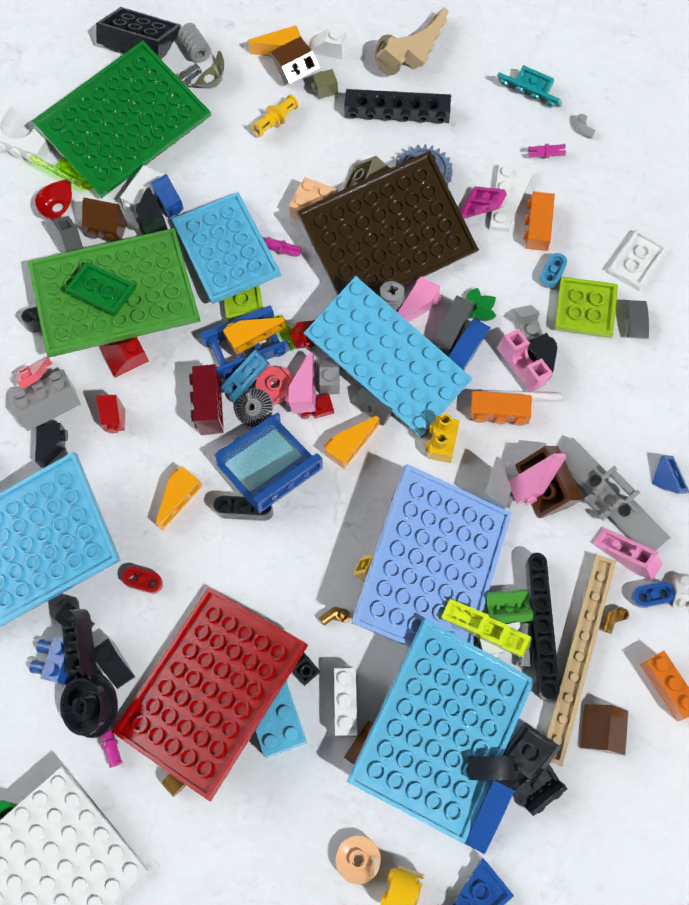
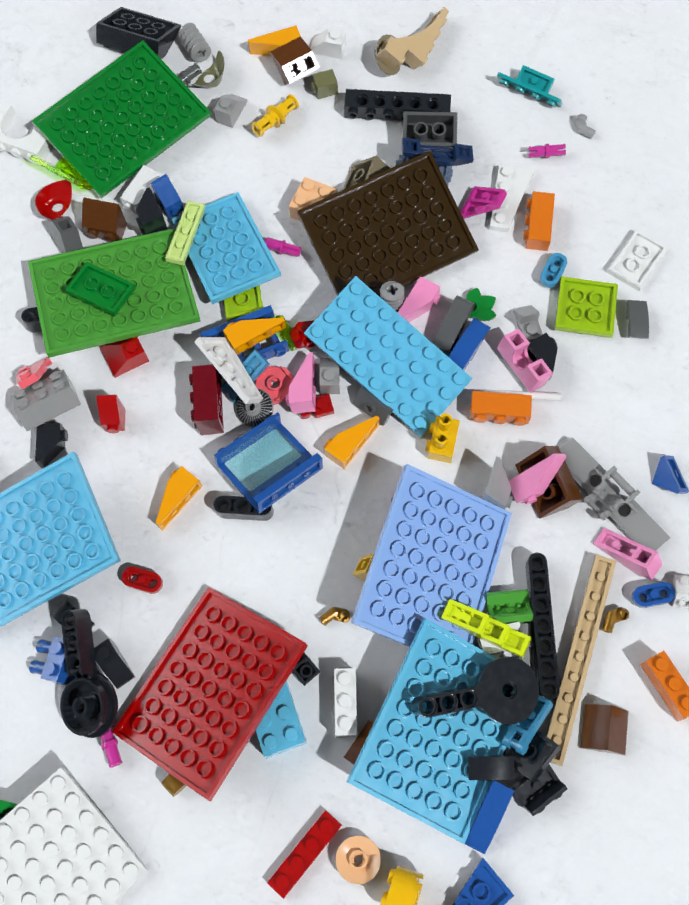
(185, 233): none -> yellowish green tile
(228, 364): none -> white wing
(229, 109): none -> light grey slope
(304, 854): none -> red plate
(431, 128): none -> dark grey slope
(455, 156): none -> dark blue slope
(487, 693): none -> black beam
(528, 727): none -> dark azure plate

